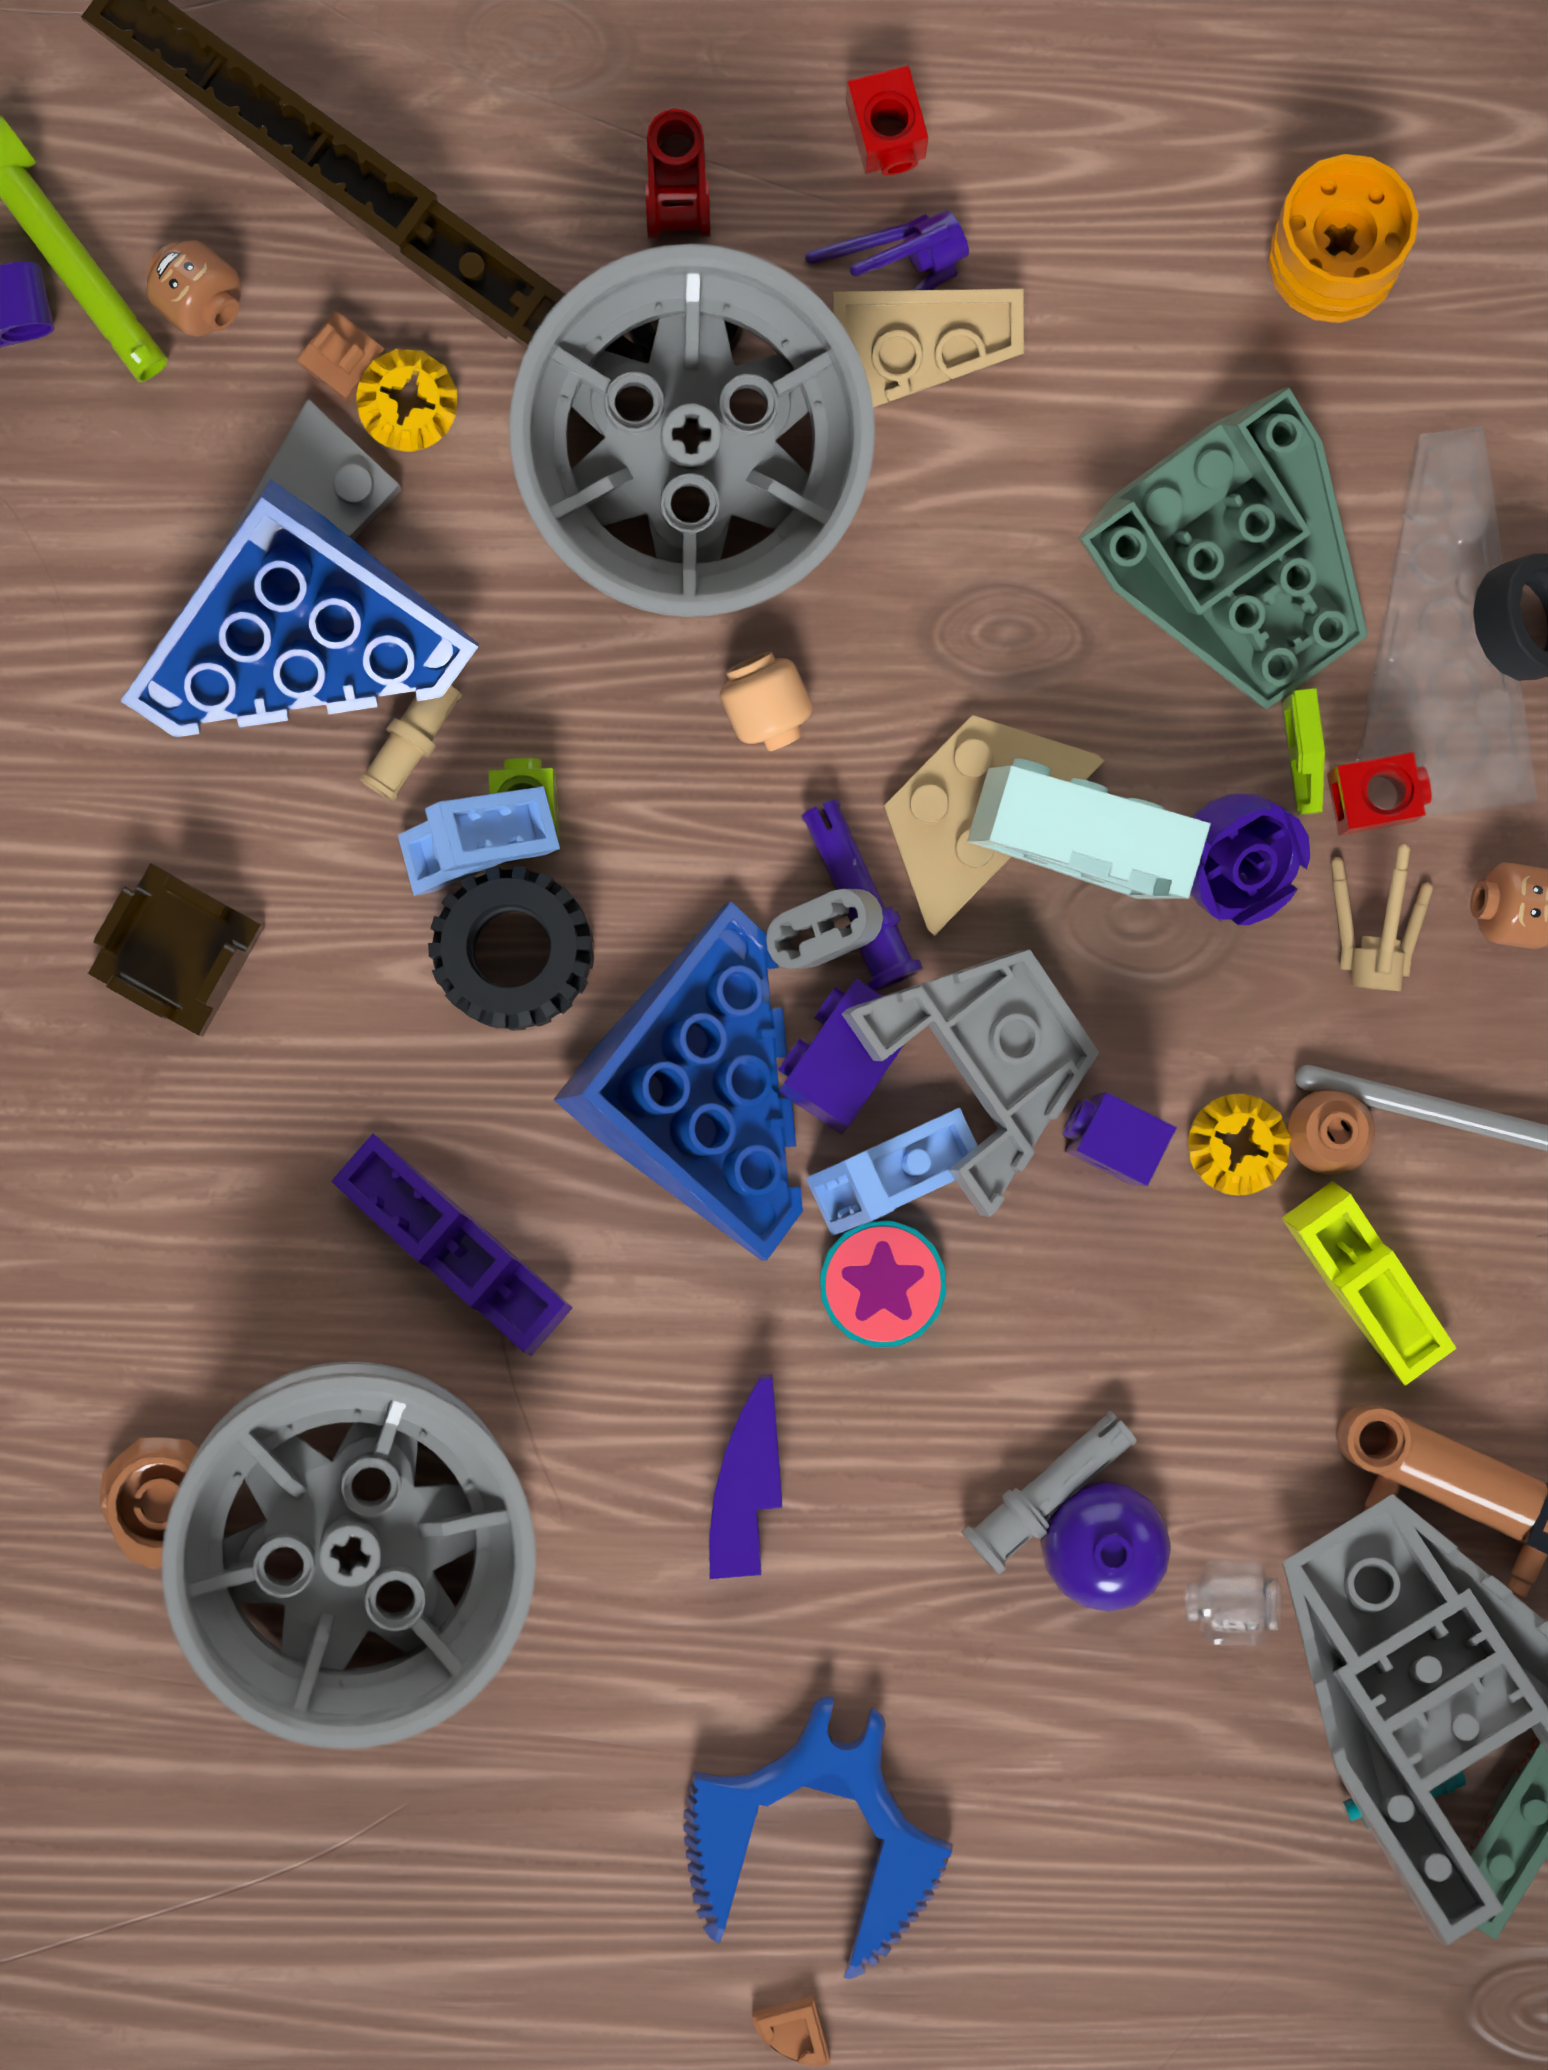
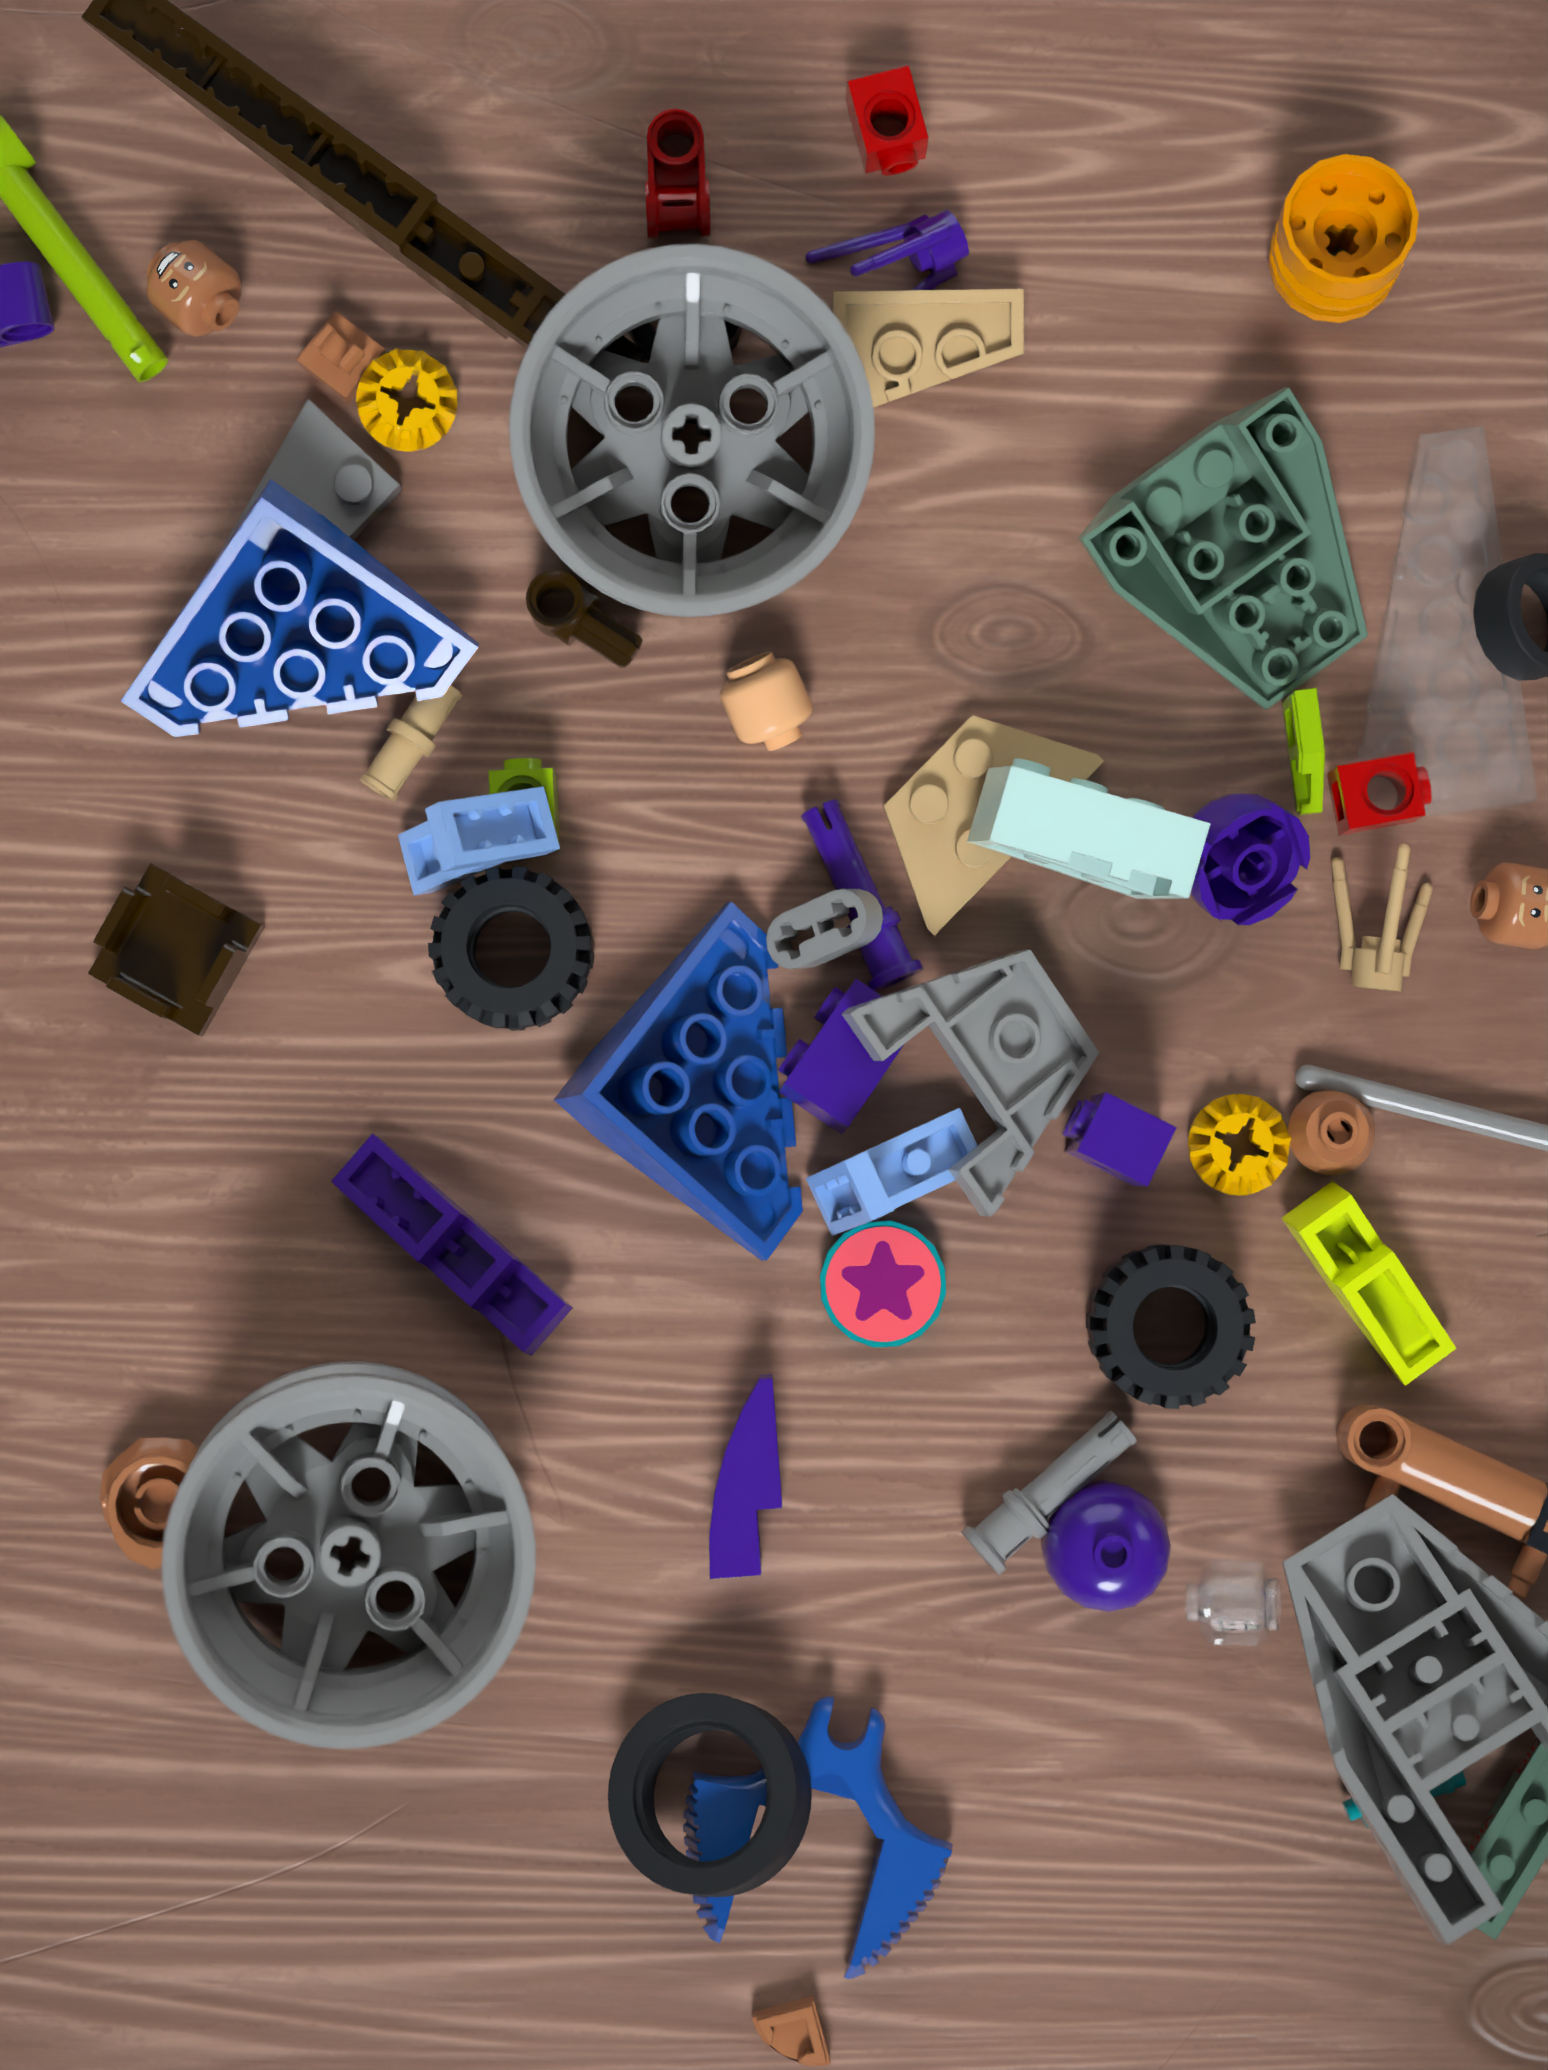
(584, 621): none -> dark brown axle
(634, 1782): none -> black tyre
(1224, 1337): none -> black tyre

